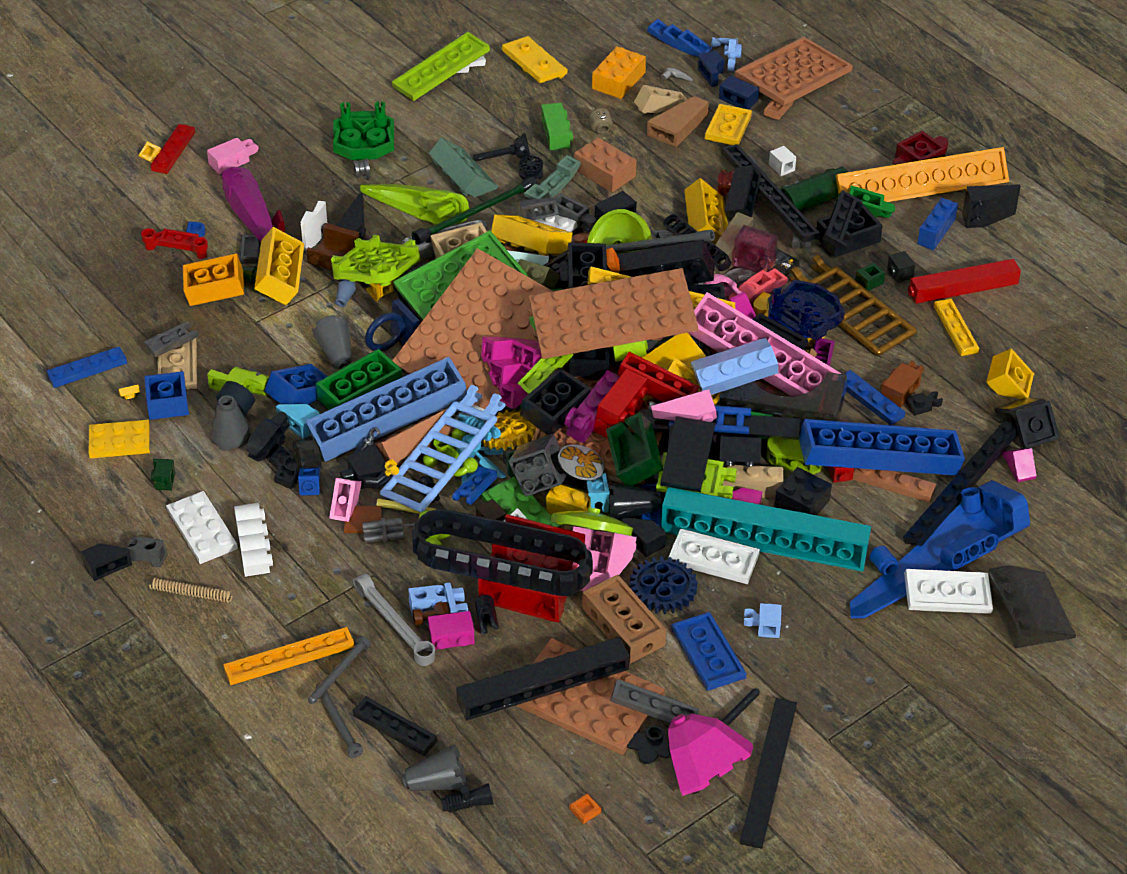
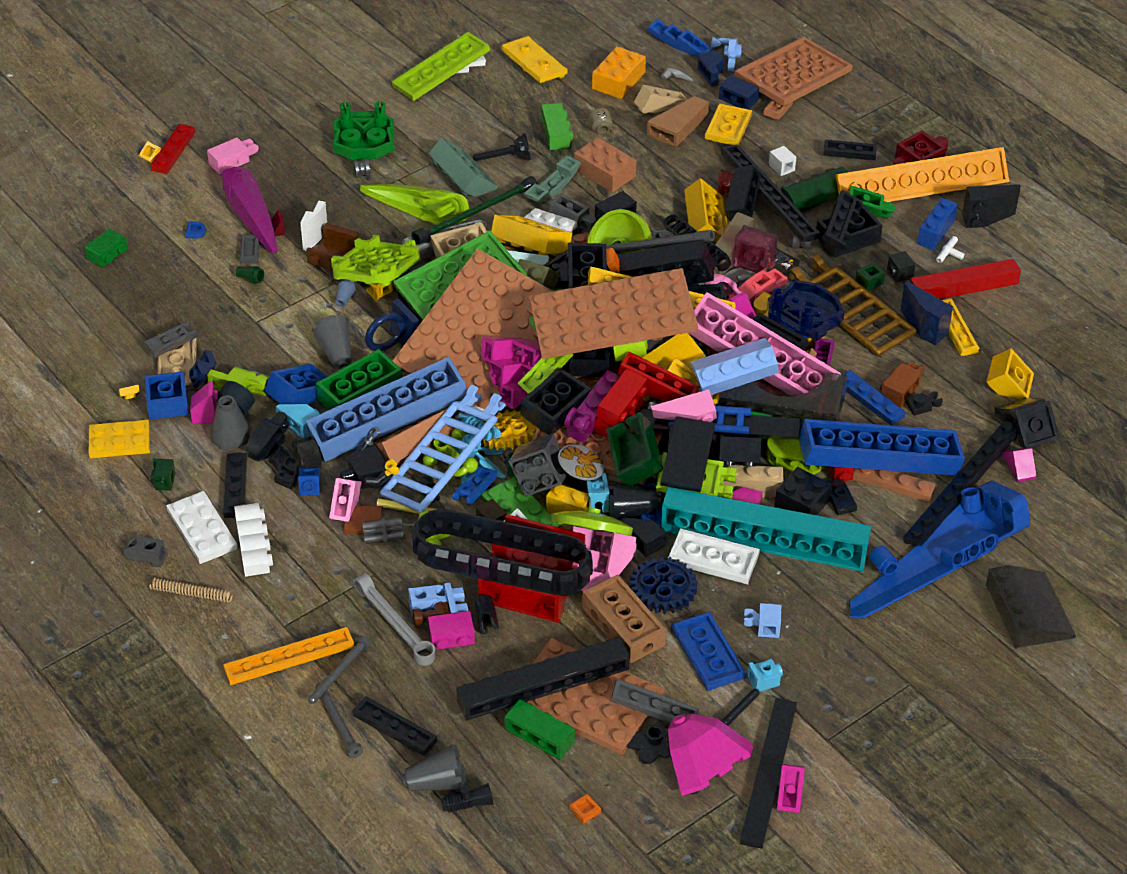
(86, 367): blue plate -> none
(105, 247): none -> green brick
(105, 559): black slope -> none
(176, 240): red plate -> none
(201, 368): none -> dark blue slope
(204, 405): none -> dark pink slope
(213, 279): light orange brick -> none
(235, 483): none -> black plate
(279, 266): yellow brick -> none
(354, 217): black slope -> none
(530, 167): black wheel -> none
(533, 203): flat silver slope -> none
(540, 729): none -> green brick
(764, 675): none -> medium azure brick
(790, 788): none -> dark pink slope
(841, 497): none -> black plate
(850, 149): none -> black plate
(926, 313): none -> dark blue slope
(948, 249): none -> white piece
(948, 591): white plate -> none

